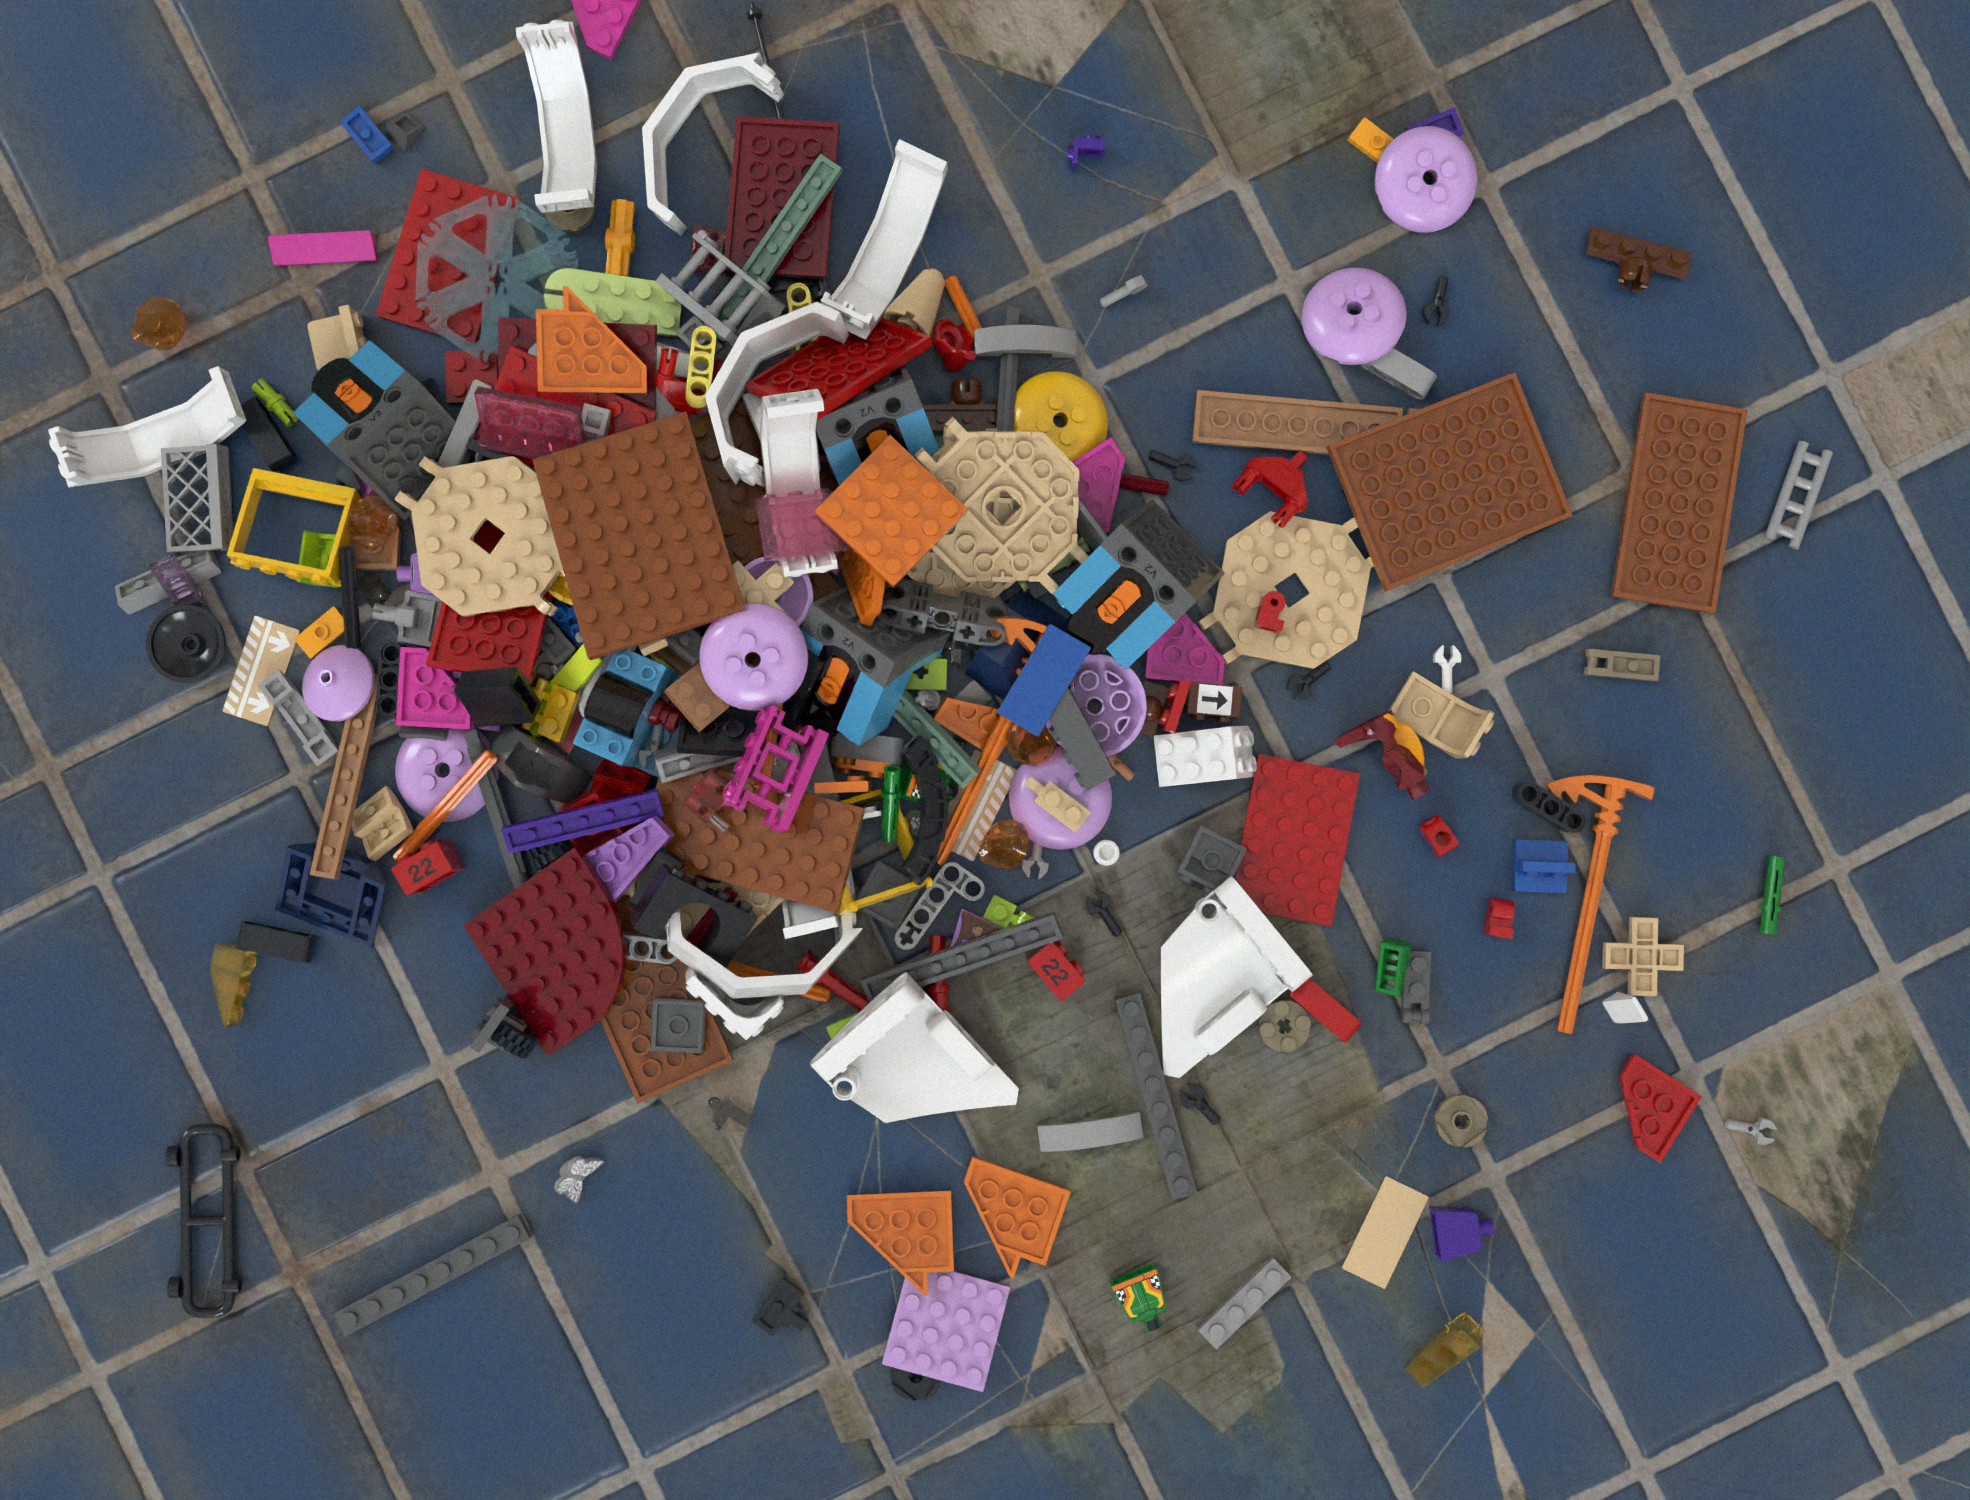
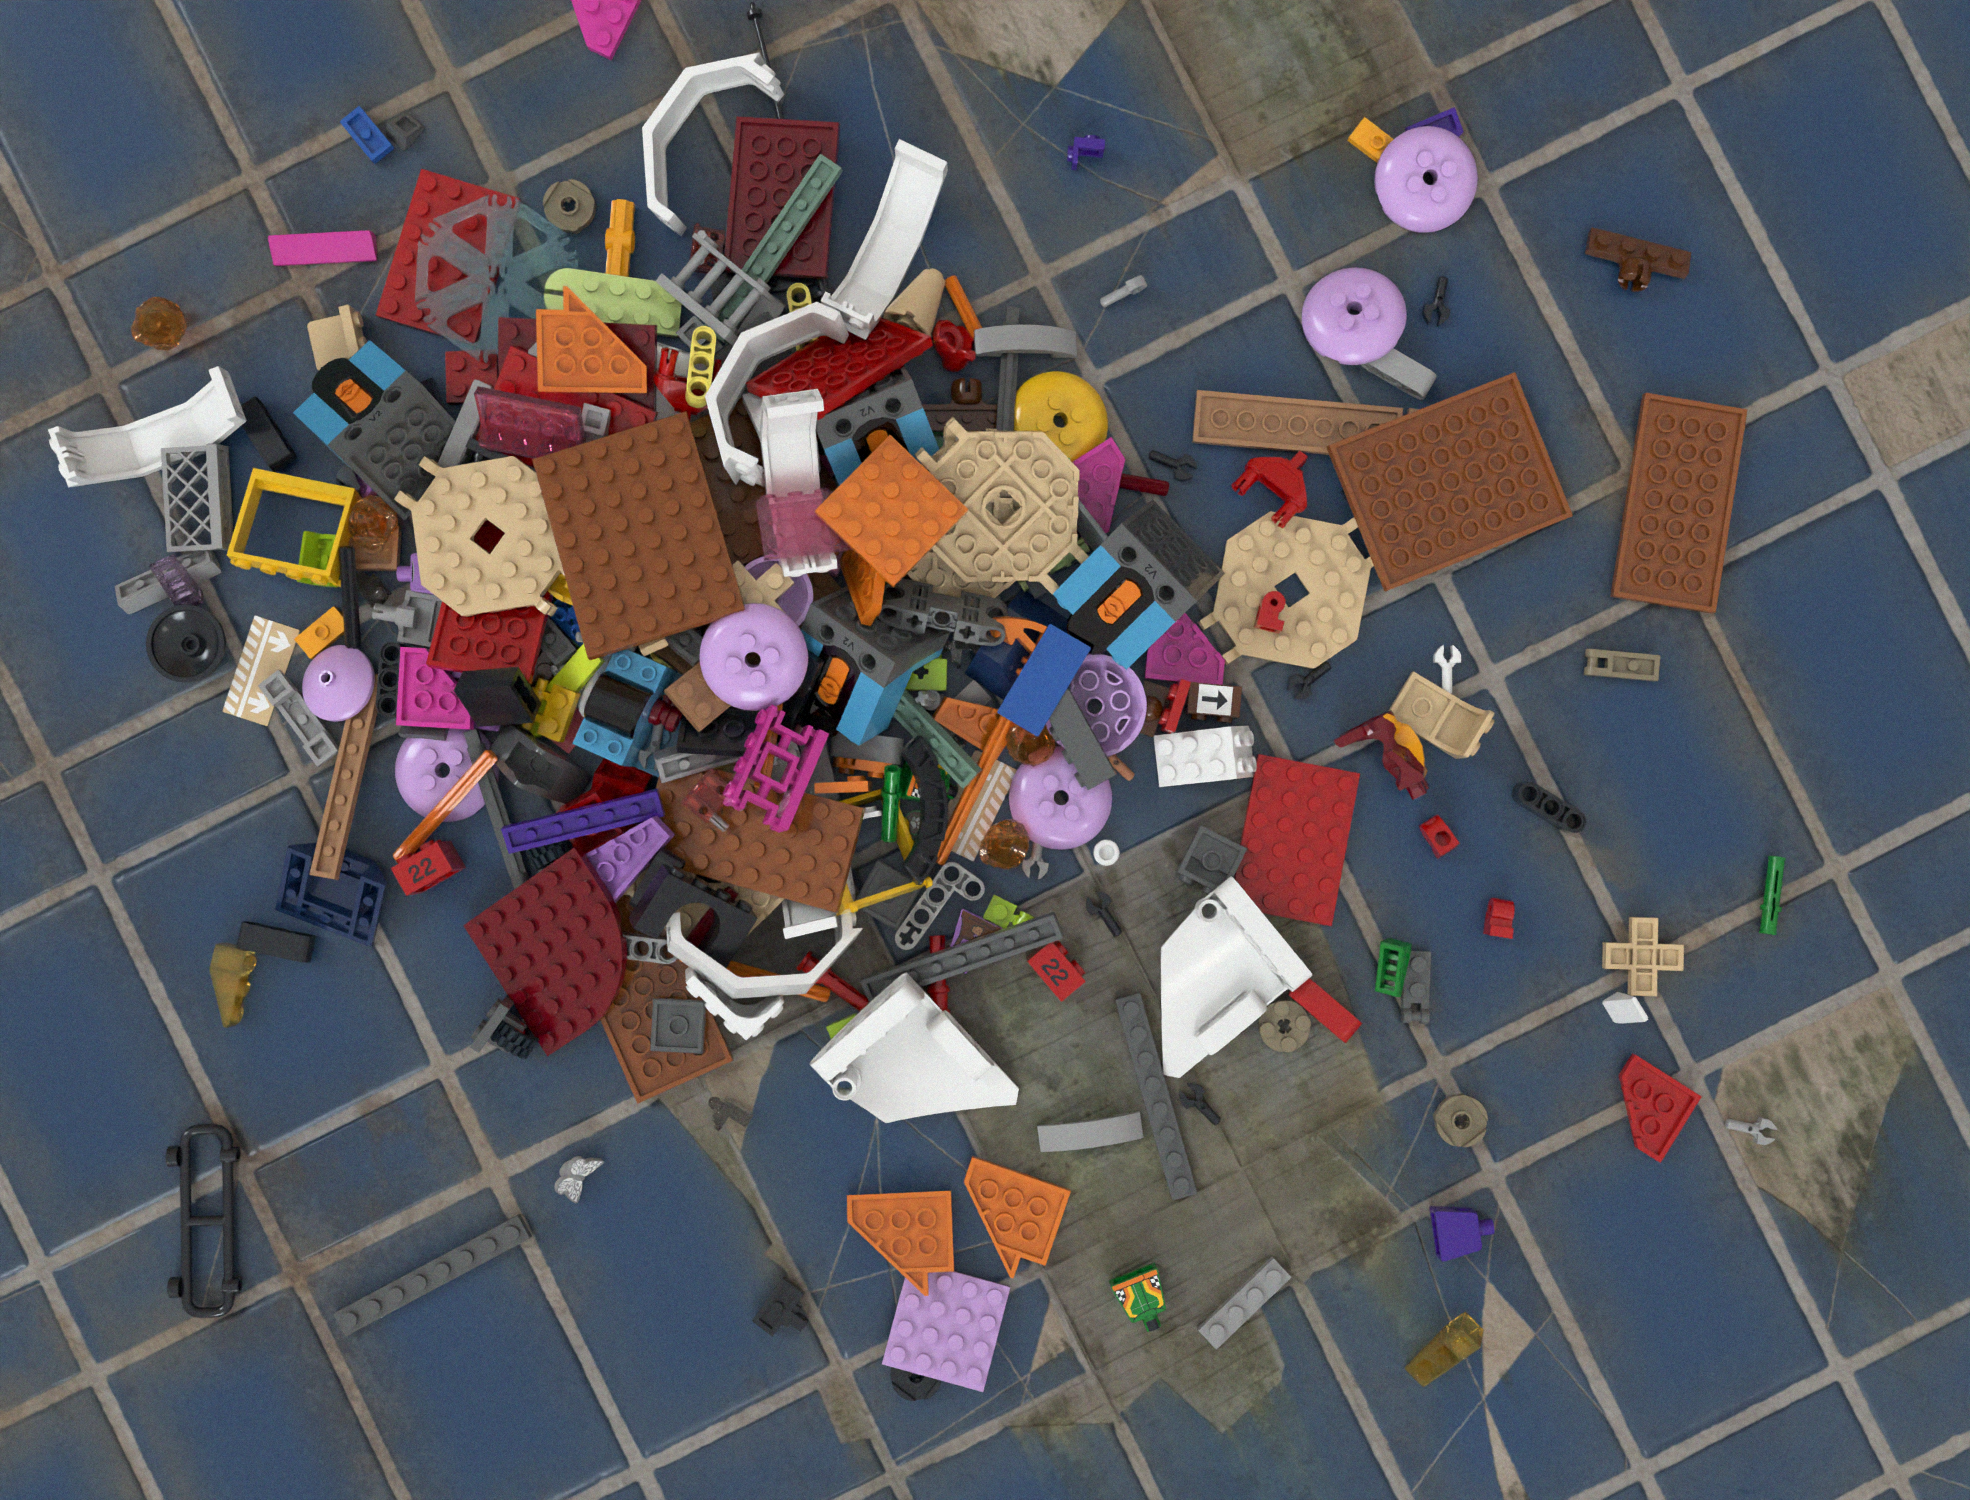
(275, 402): lime pin -> none
(381, 823): tan slope -> none
(562, 115): white panel -> none
(1059, 804): tan plate -> none
(1385, 1232): tan sticker -> none
(1541, 866): blue bracket -> none
(1604, 831): orange piece -> none
(1813, 488): light grey bar -> none

